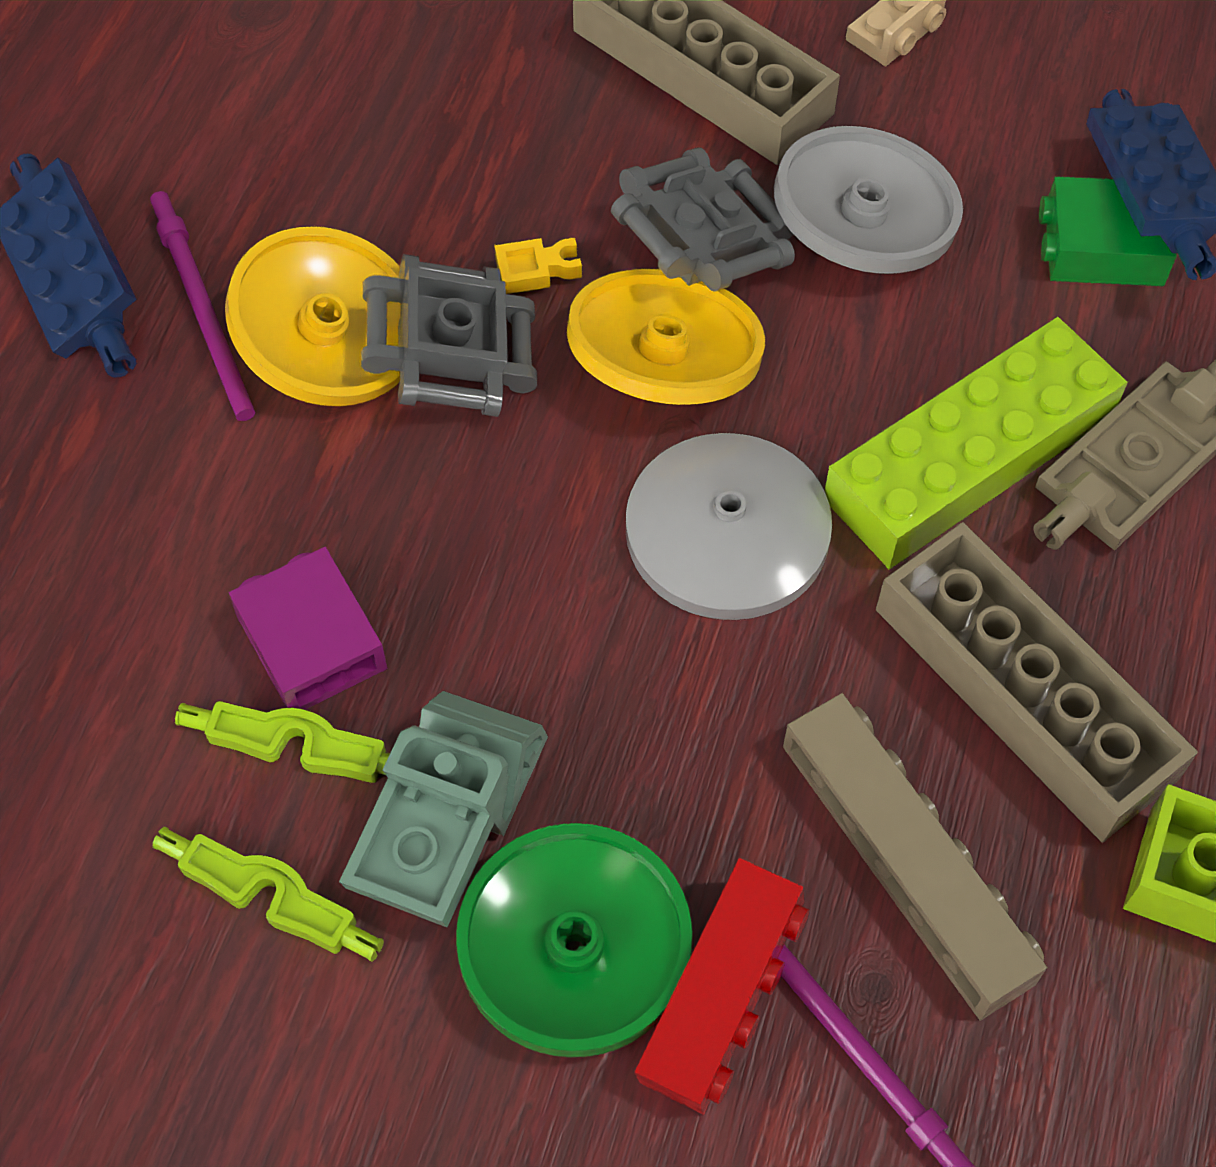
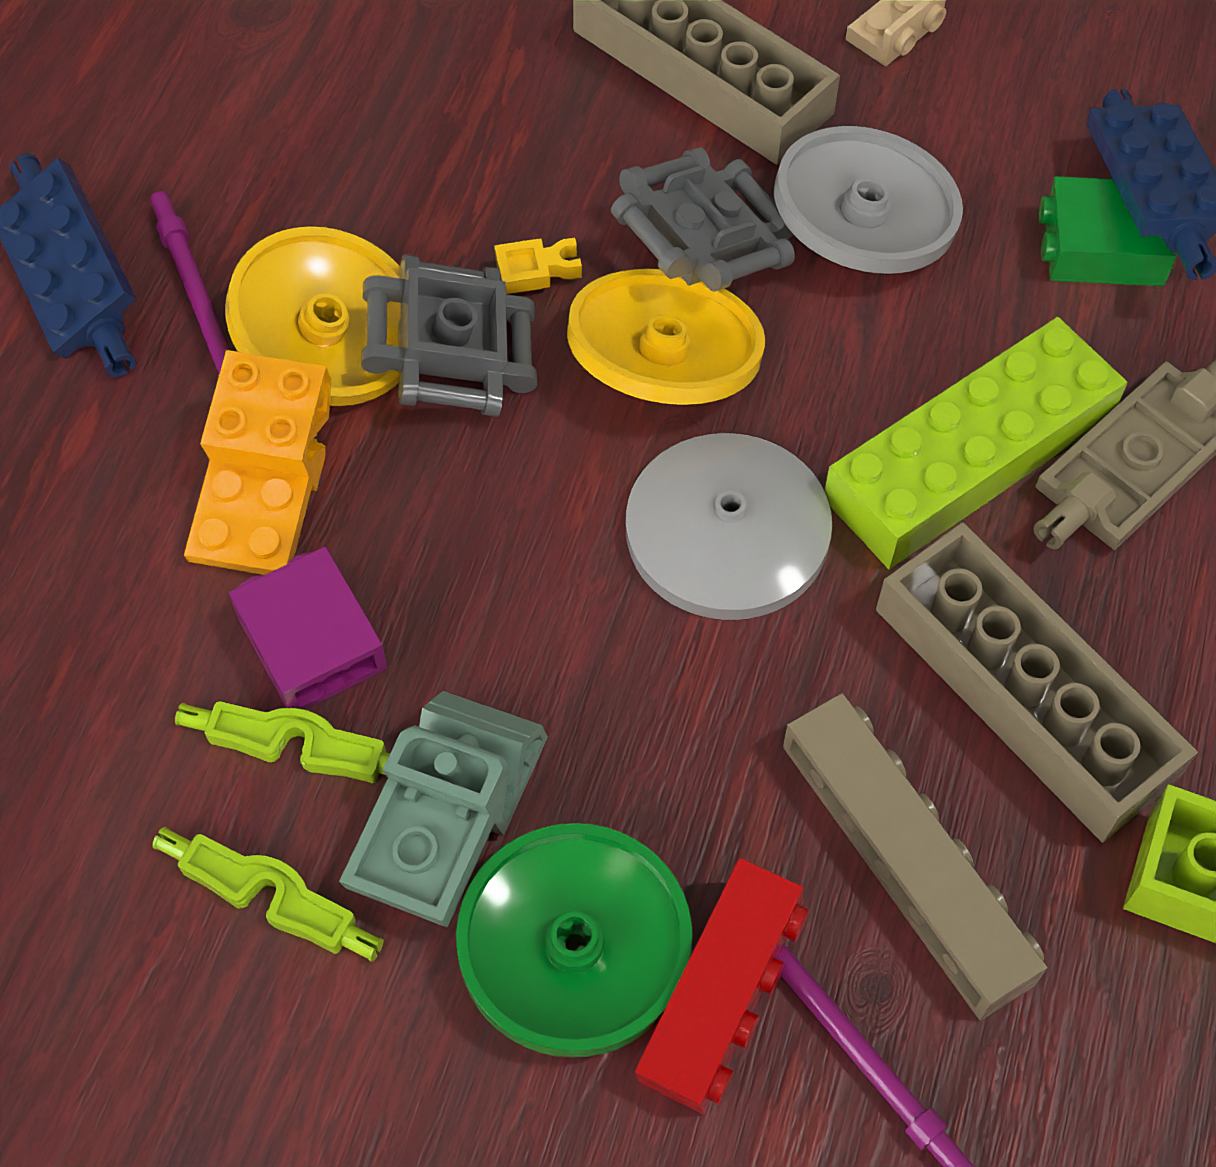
(259, 462): none -> light orange piece

